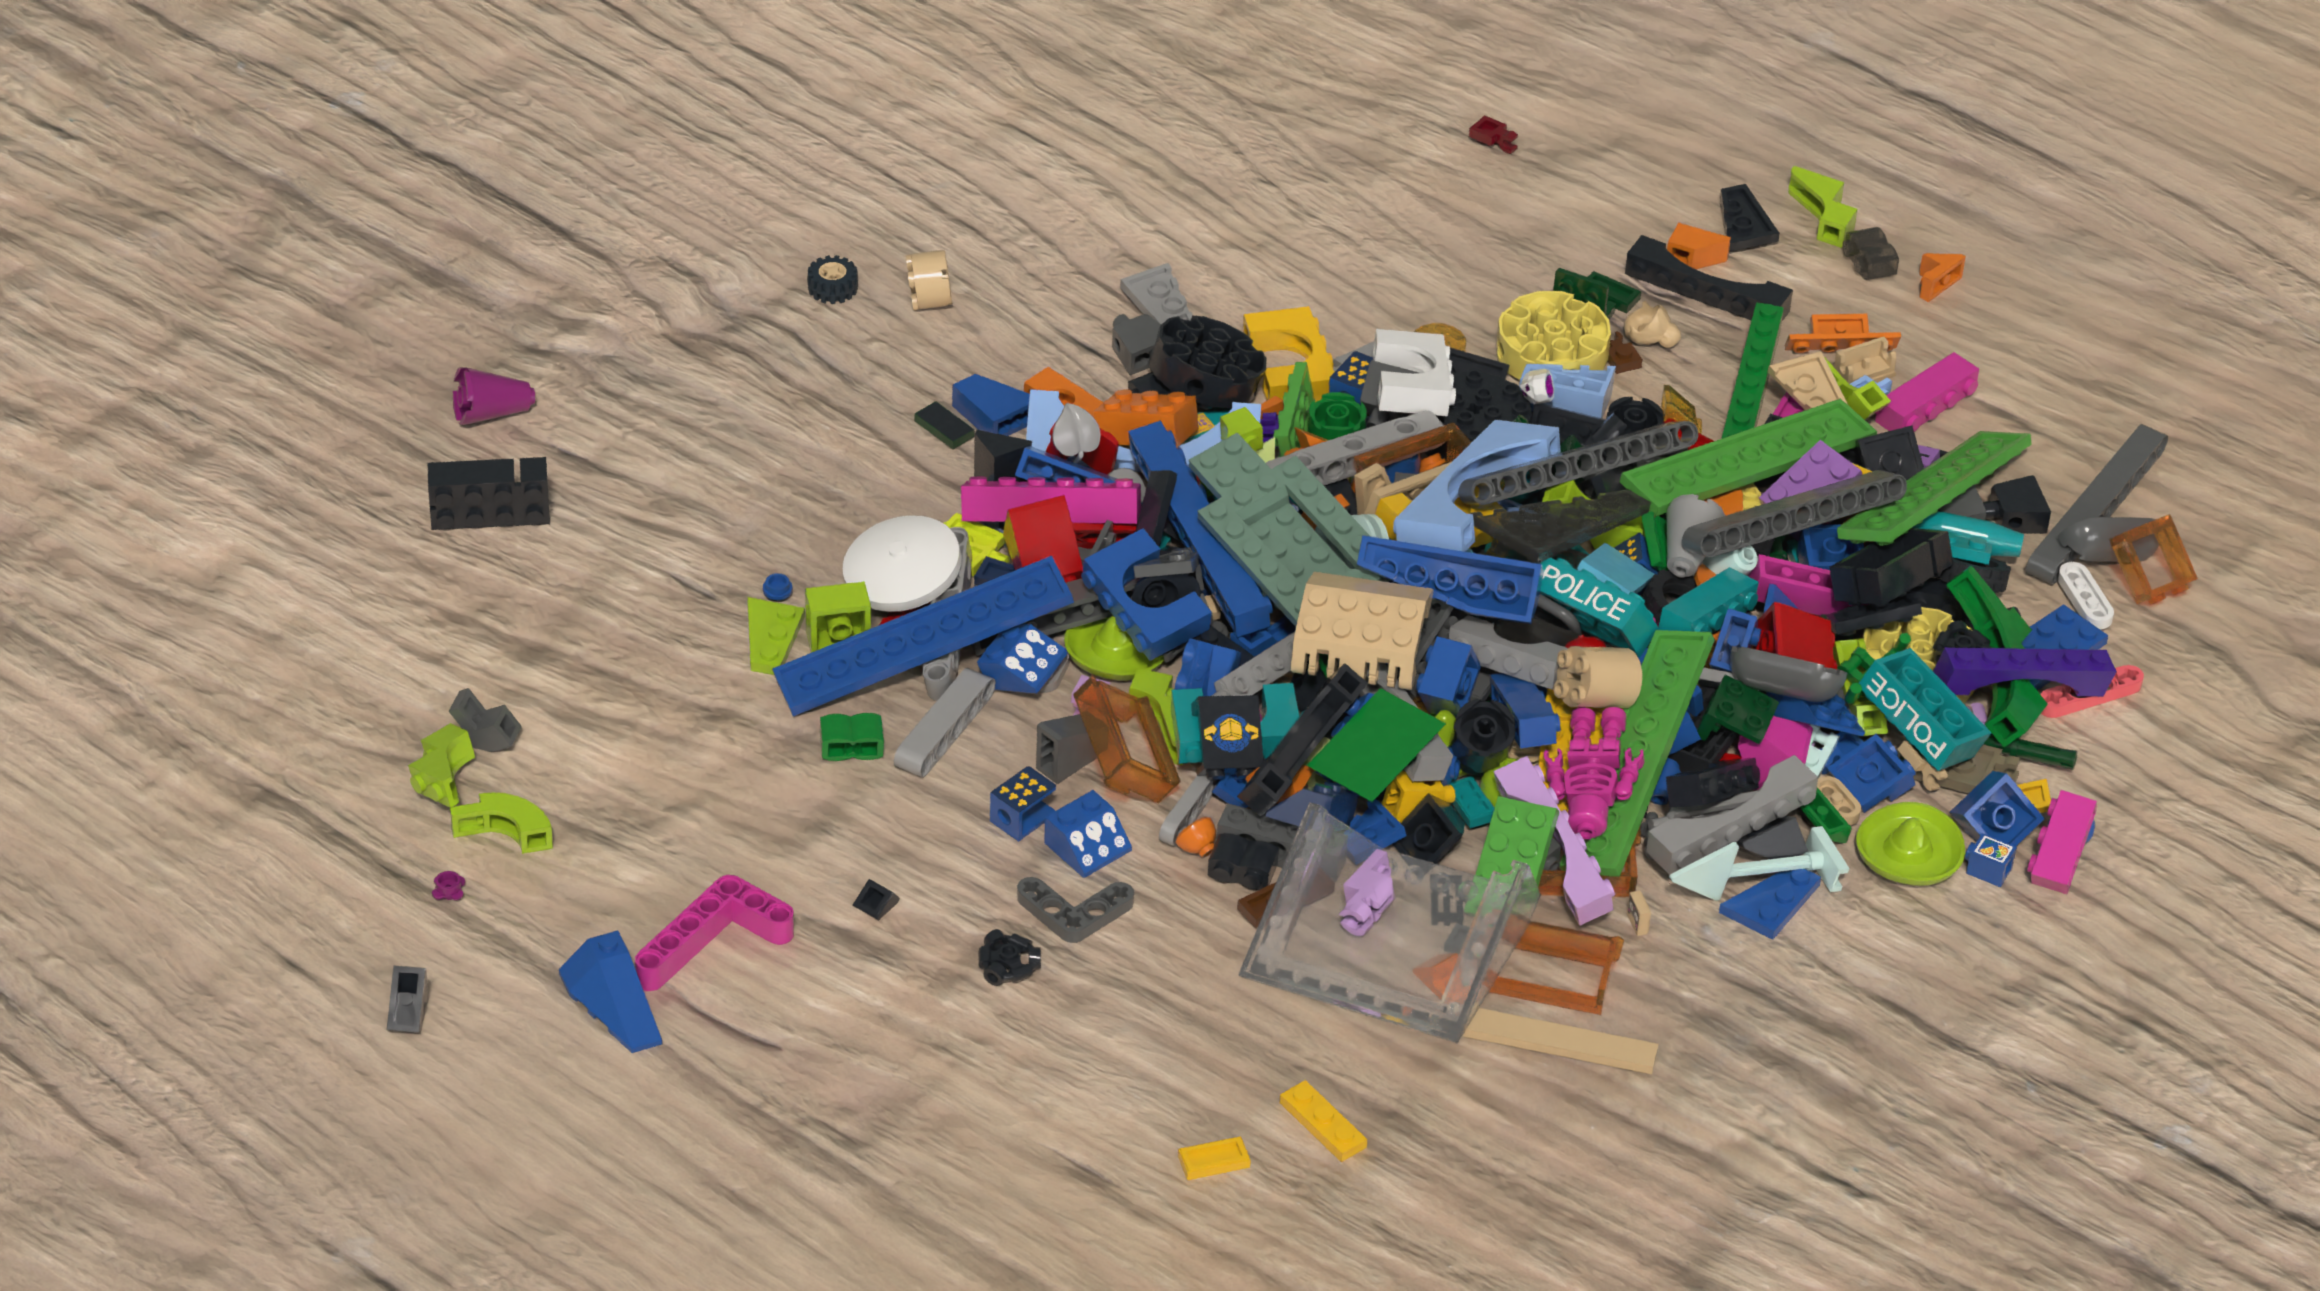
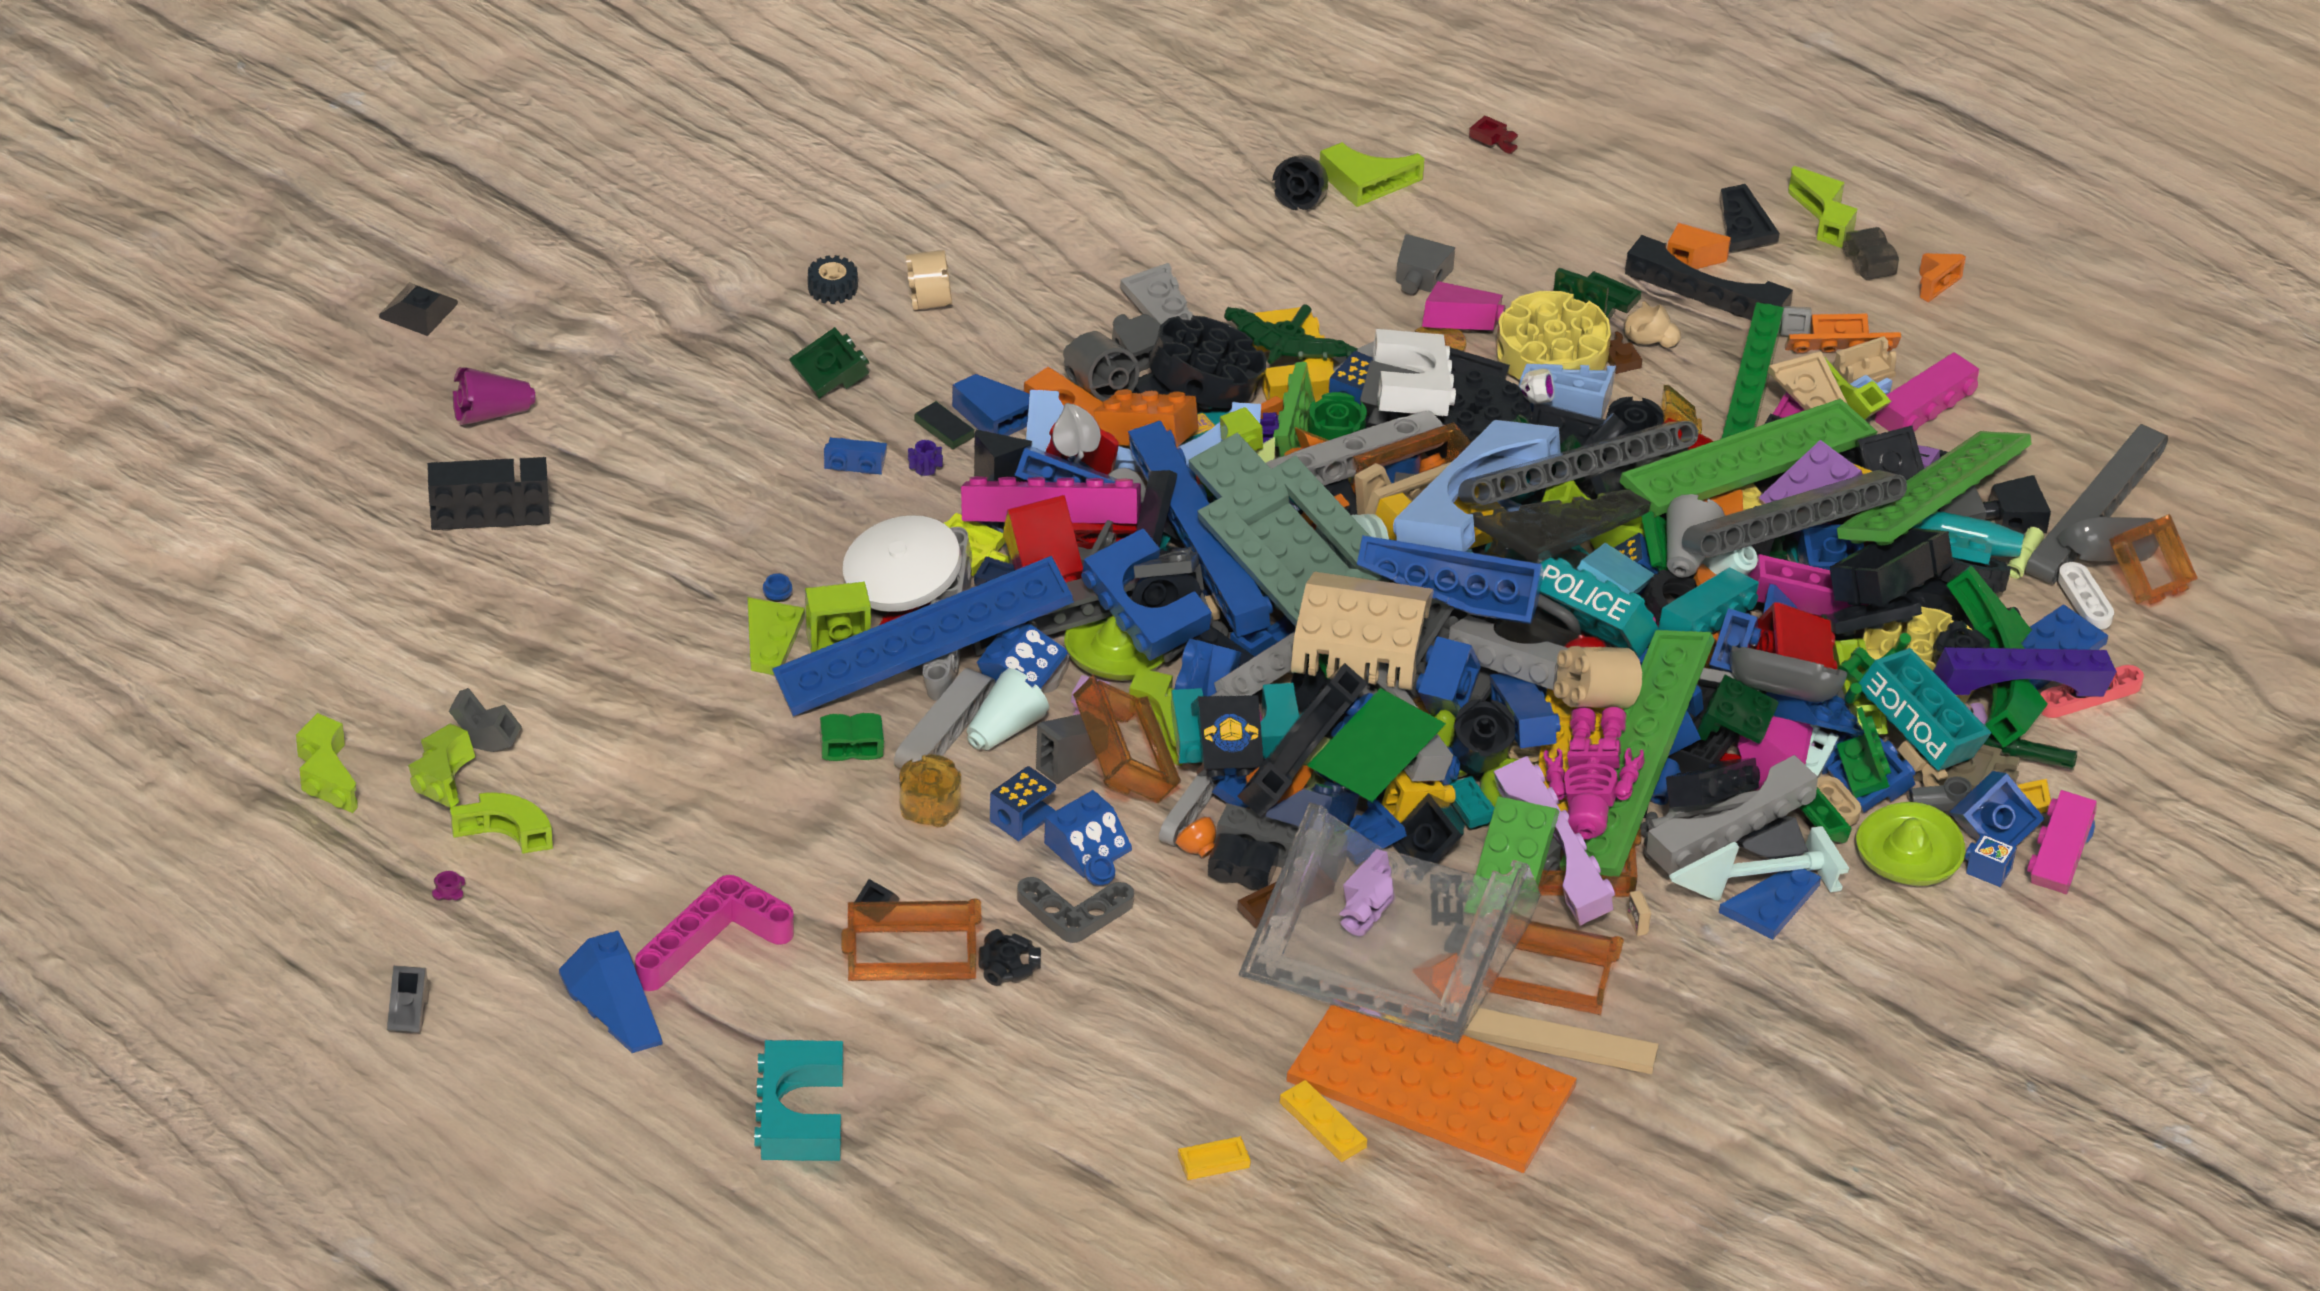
(323, 772): none -> lime arch
(418, 309): none -> black slope
(789, 1133): none -> teal arch
(830, 362): none -> dark green plate
(855, 455): none -> blue bracket
(911, 917): none -> clear orange piece
(925, 457): none -> dark purple gear
(930, 790): none -> clear yellow brick
(1006, 710): none -> light aqua cone
(1099, 870): none -> blue plate
(1100, 365): none -> dark grey cylinder
(1287, 337): none -> dark green bar
(1300, 182): none -> black cylinder
(1368, 177): none -> lime arch
(1423, 263): none -> dark grey torso
(1439, 1088): none -> orange plate
(1462, 308): none -> dark pink slope
(1796, 320): none -> light grey tile
(1865, 759): none -> green bracket
(1944, 796): none -> dark grey piece
(2031, 541): none -> yellowish green pin

